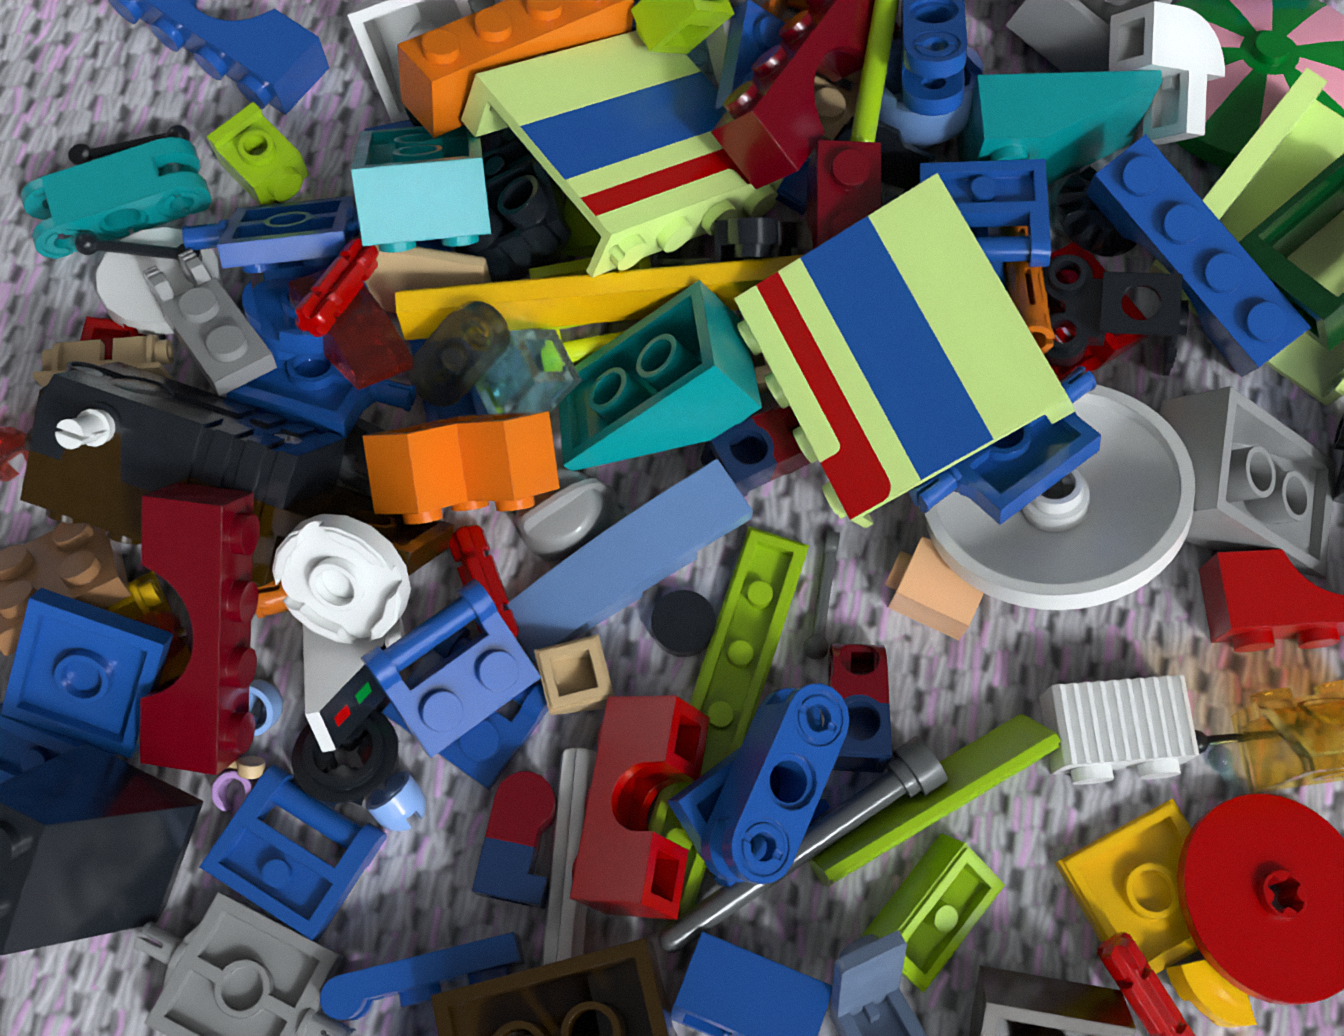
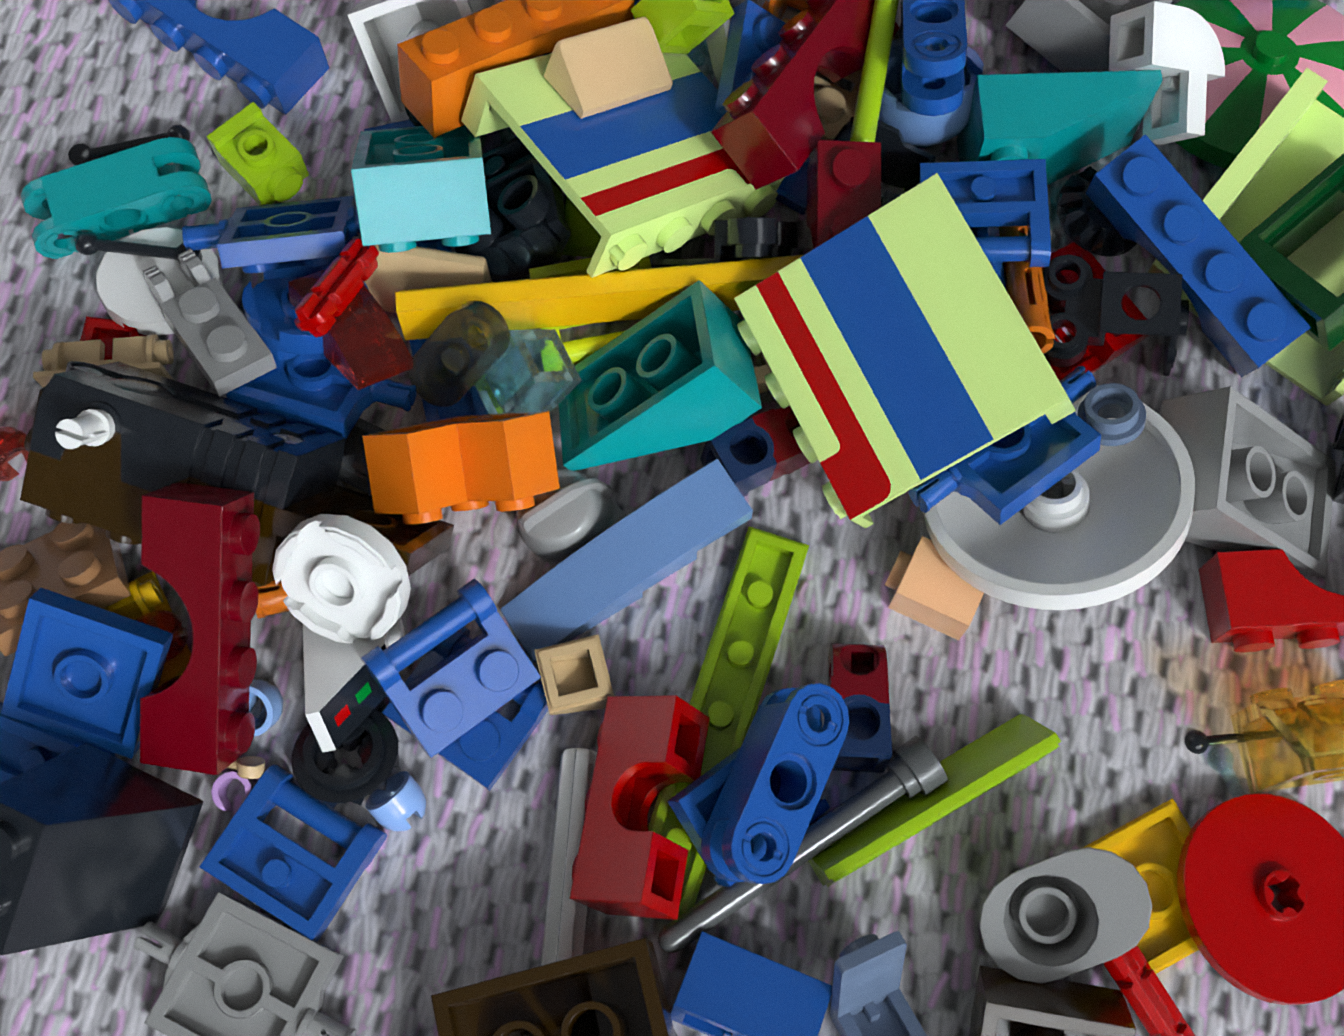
(419, 977): blue plate -> none
(469, 548): red axle -> none
(518, 818): leg -> none
(608, 67): none -> tan slope
(683, 623): black tile -> none
(816, 645): dark grey hinge -> none
(936, 907): lime slope -> none
(1065, 915): none -> light grey piece
(1116, 402): none -> sand blue plate
(1120, 727): white brick -> none
(1211, 994): yellow tile -> none

